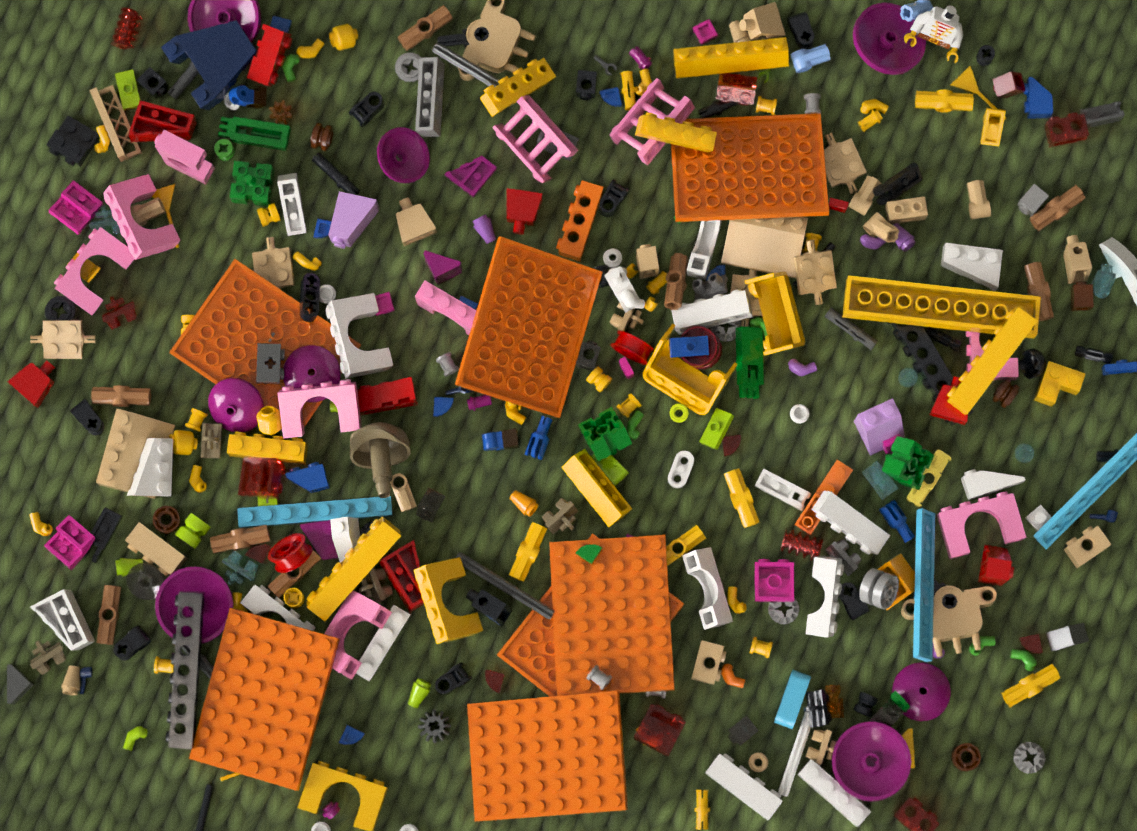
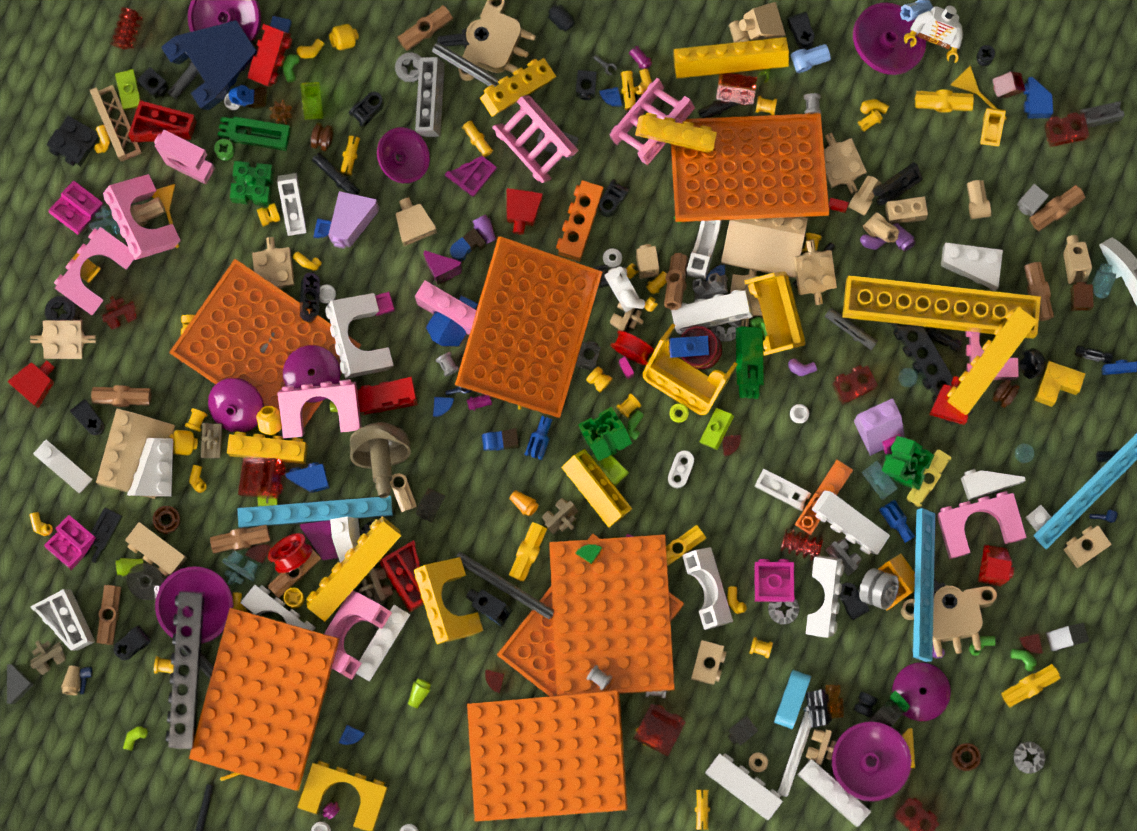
(62, 466): none -> white slope
(193, 530): lime wheel -> none
(264, 353): dark grey brick -> none
(312, 100): none -> clear neon green slope
(350, 155): none -> yellow pin
(433, 719): dark grey gear -> none
(445, 330): none -> blue slope
(453, 679): black piece -> none
(466, 244): none -> leg
(477, 139): none -> yellow pin
(512, 413): yellow arm -> none
(561, 18): none -> black brick
(705, 32): dark pink tile -> none
(729, 677): orange arm -> none
(741, 498): yellow piece -> none
(856, 388): none -> clear red brick

